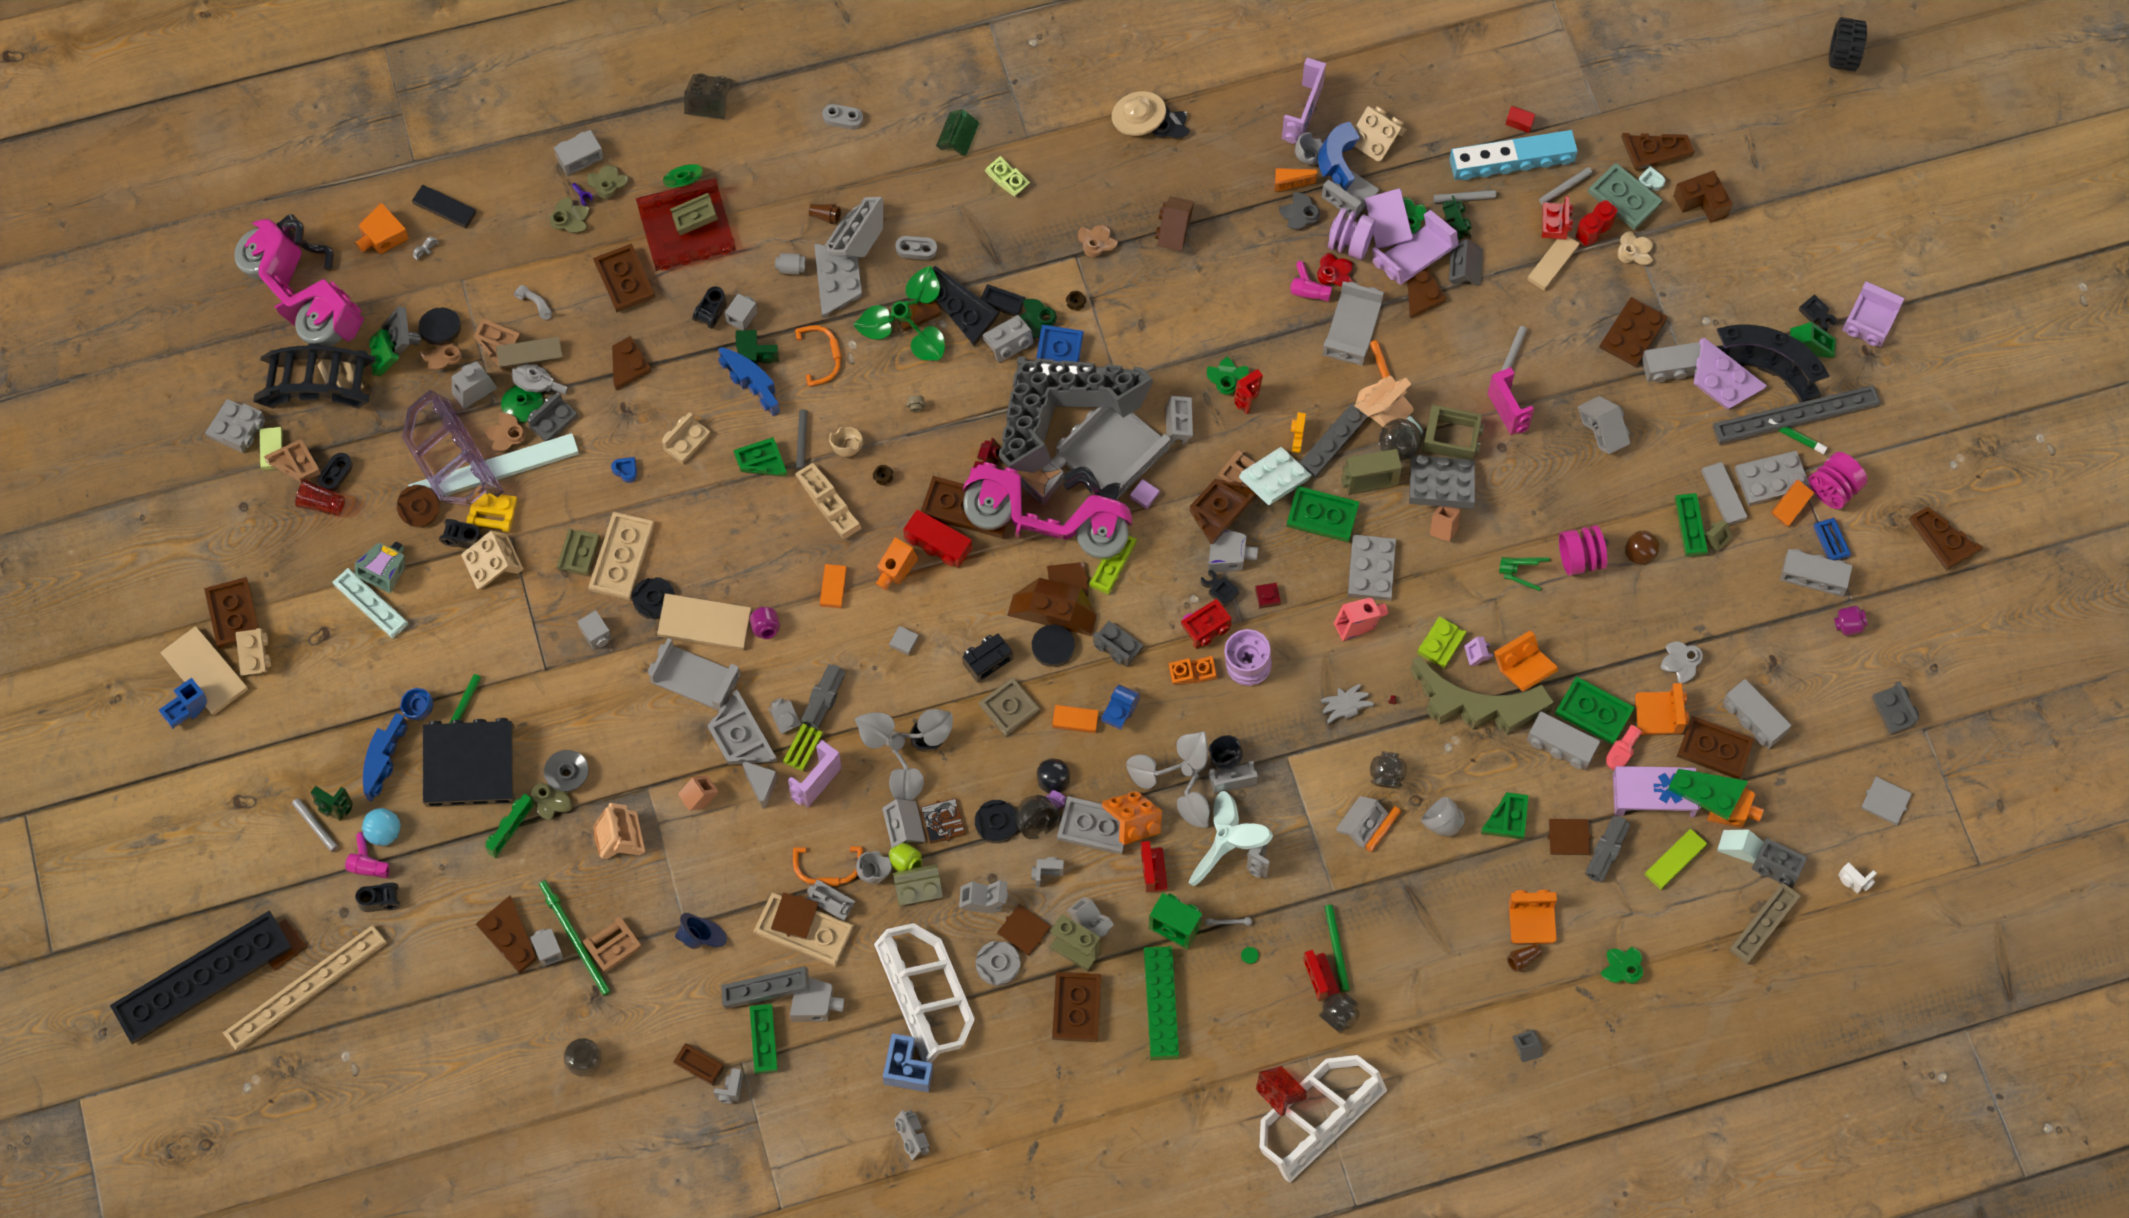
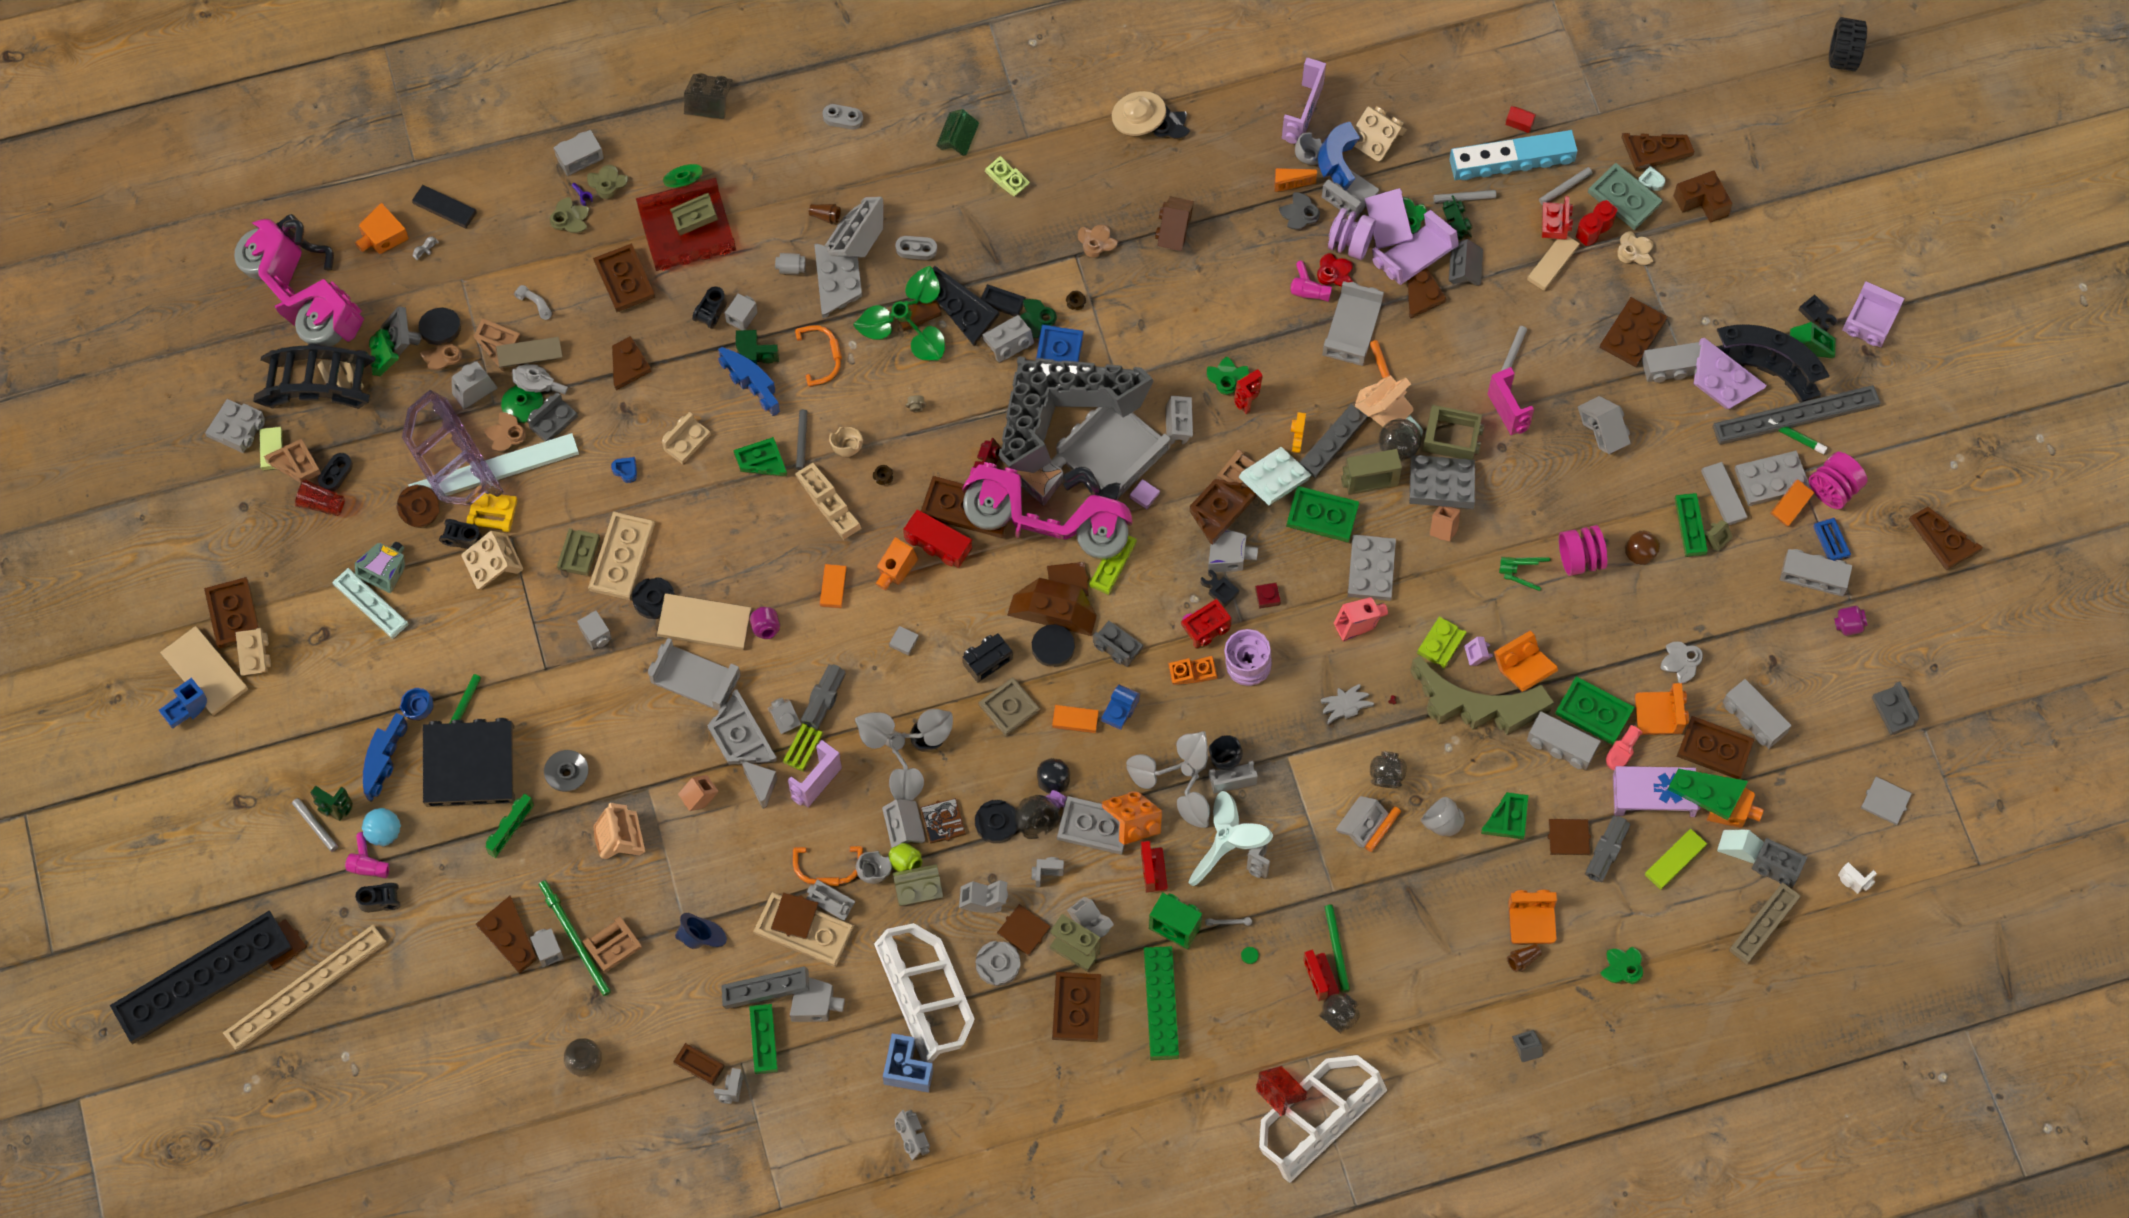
(552, 801): olive plate -> none

